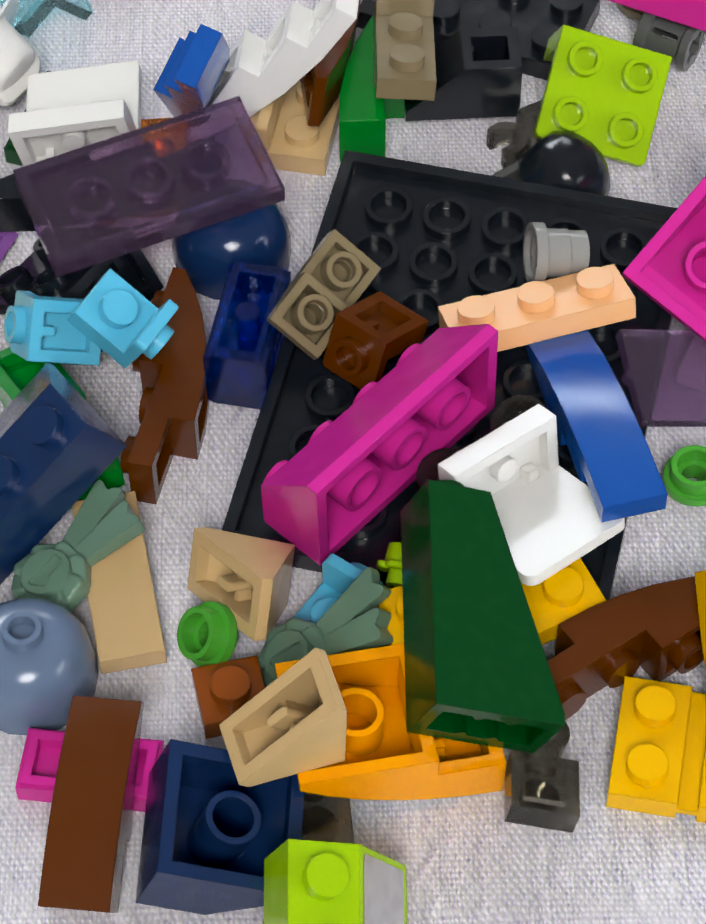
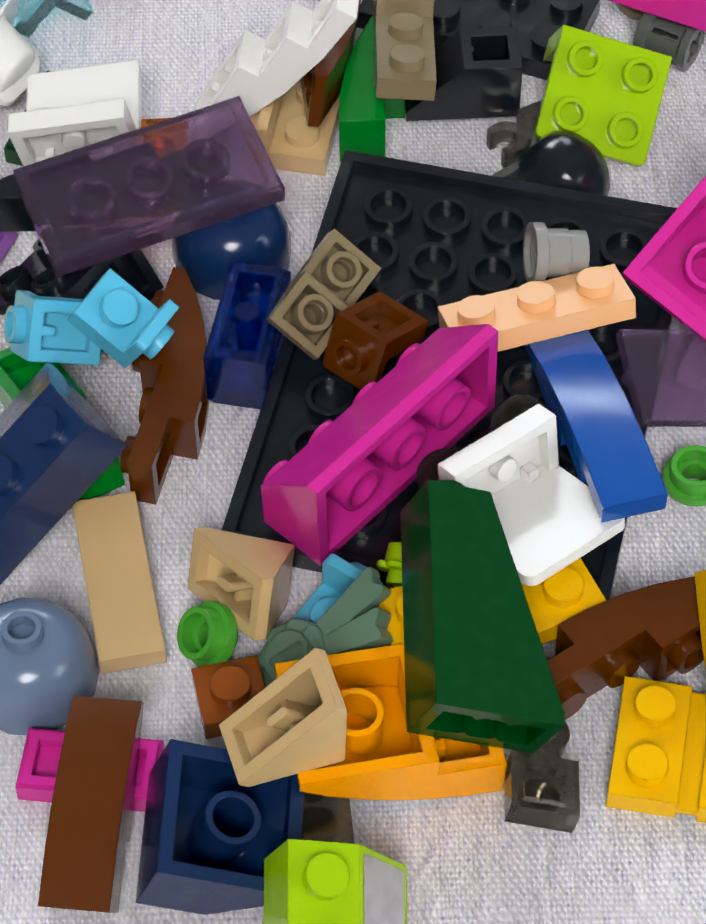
(64, 569): sand green piece -> none
(193, 71): blue slope -> none

